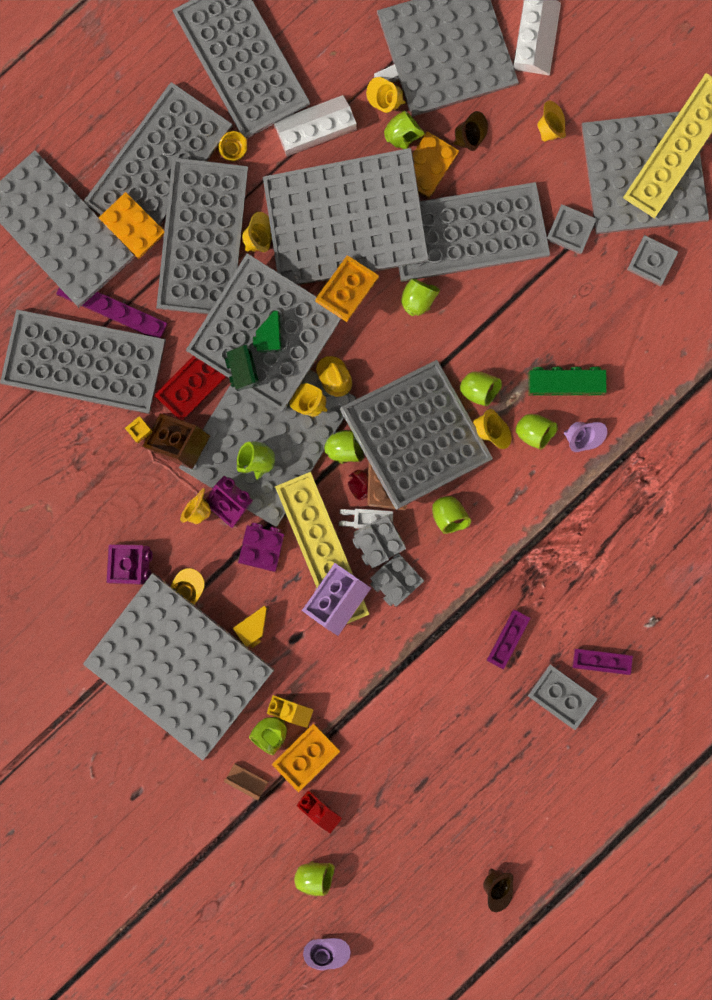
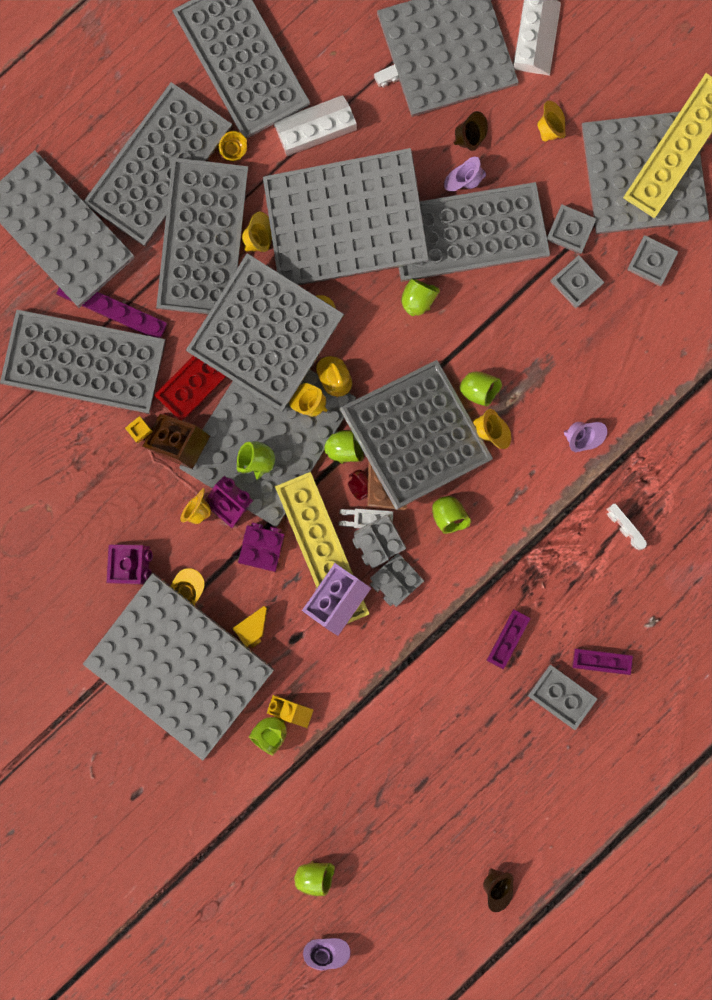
(132, 225): light orange plate -> none
(242, 368): dark green slope -> none
(246, 781): nougat panel -> none
(269, 334): green slope -> none
(305, 757): light orange plate -> none
(319, 812): red slope -> none
(347, 288): light orange plate -> none
(384, 95): yellow piece -> none
(402, 130): lime piece -> none
(431, 163): light orange plate -> none
(466, 175): none -> lavender piece
(532, 430): lime piece -> none
(566, 382): green brick -> none
(577, 281): none -> light grey plate
(627, 527): none -> white hinge

